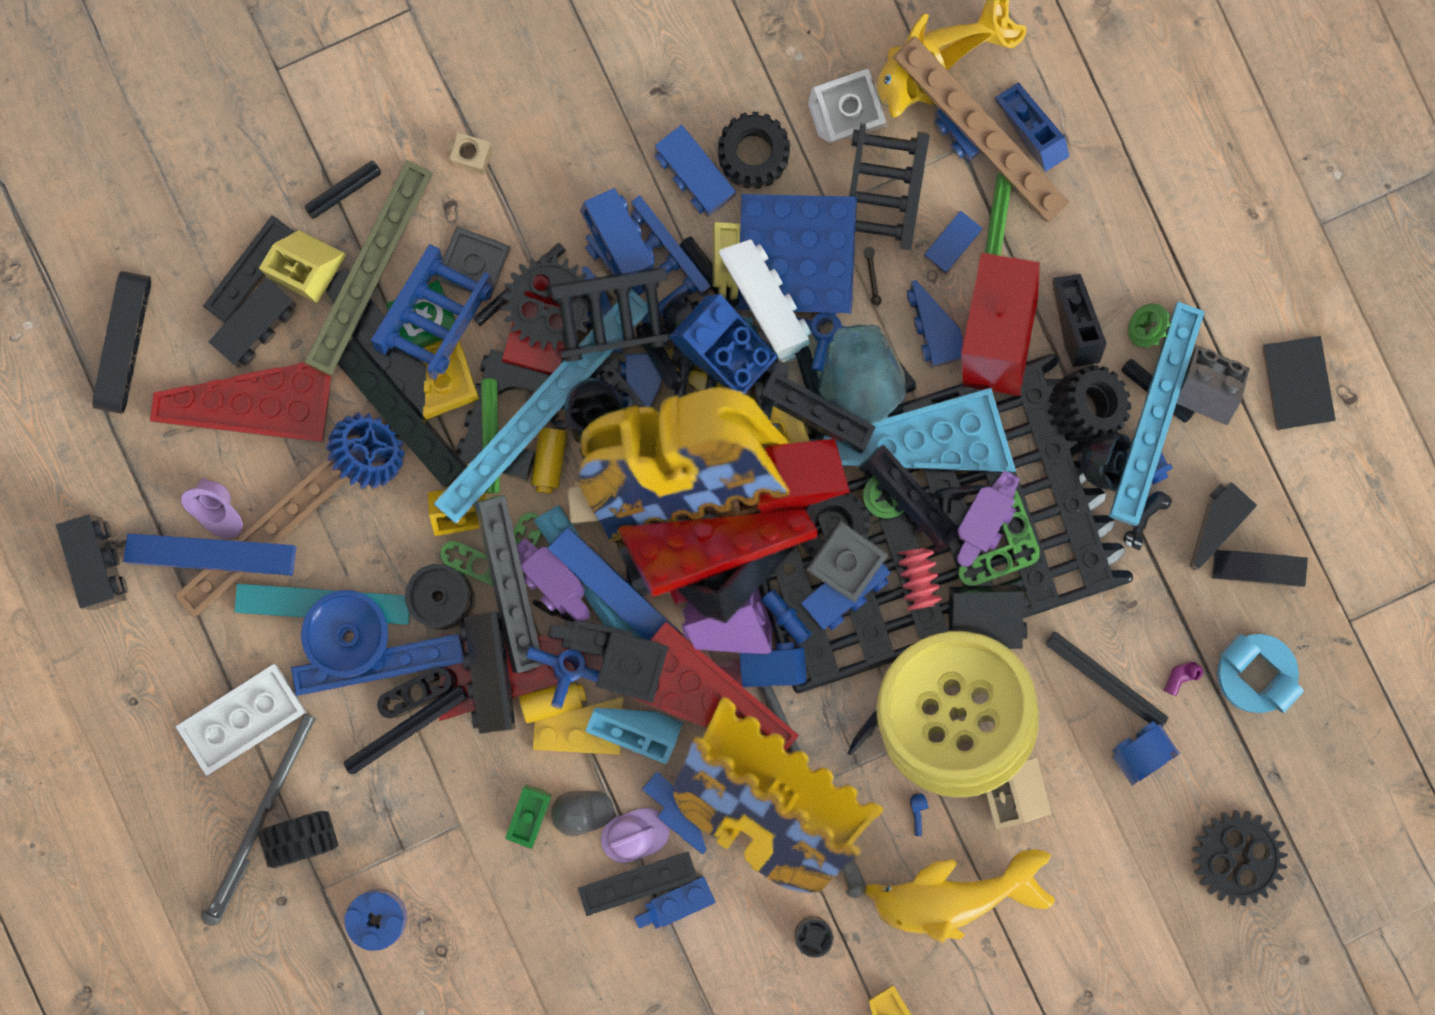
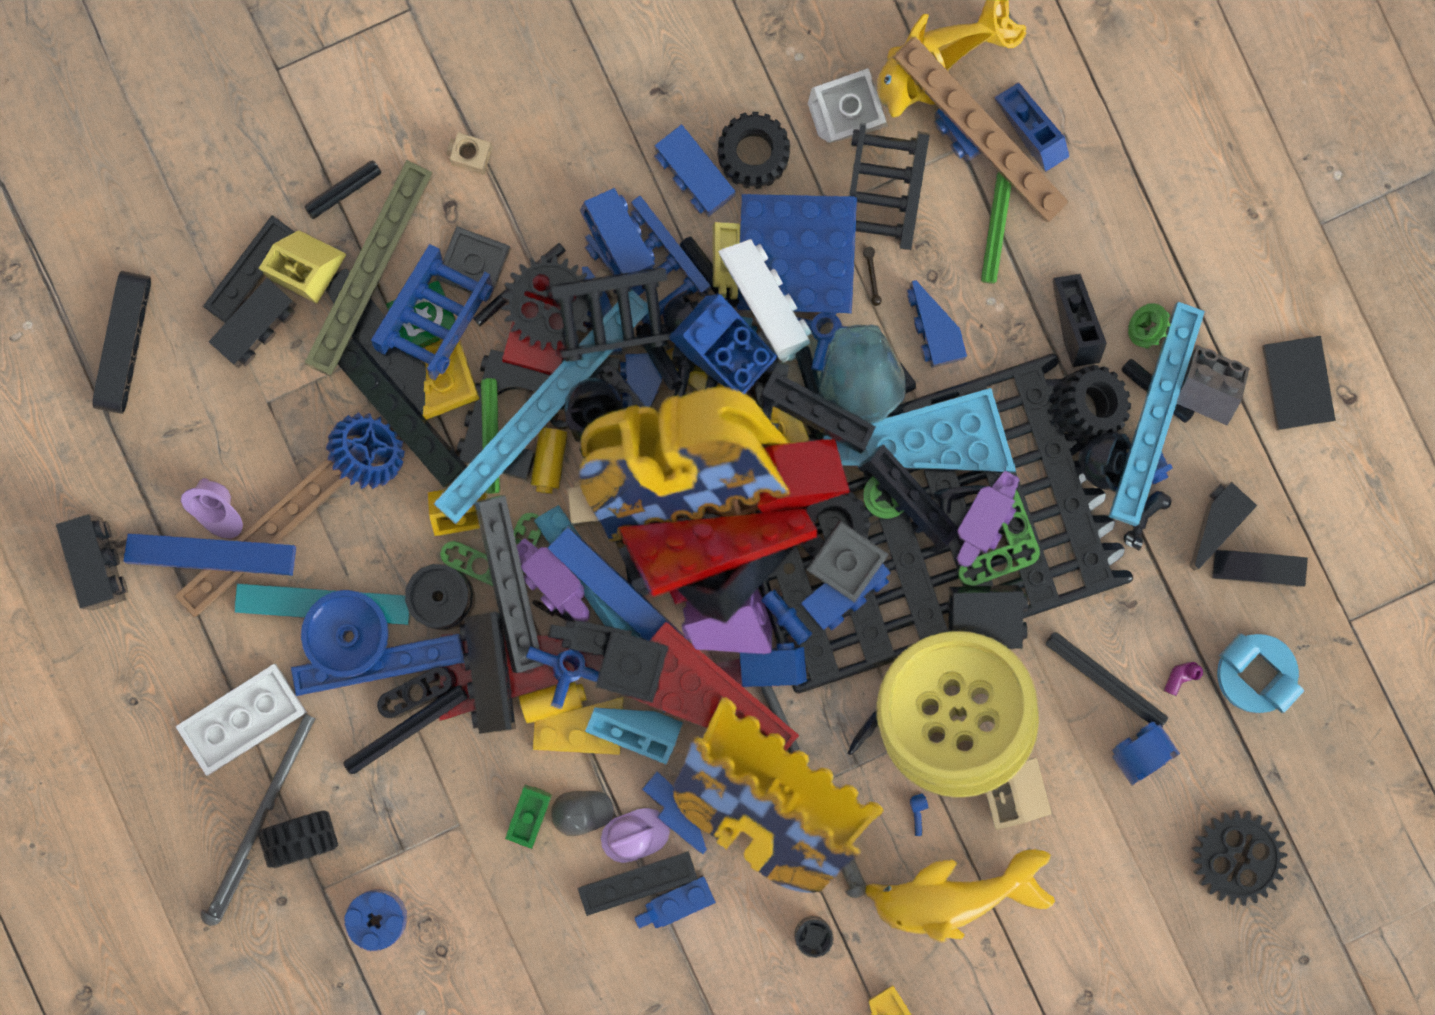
(266, 402): red wing -> none
(919, 578): coral piece -> none
(953, 242): blue tile -> none
(1000, 323): red container -> none

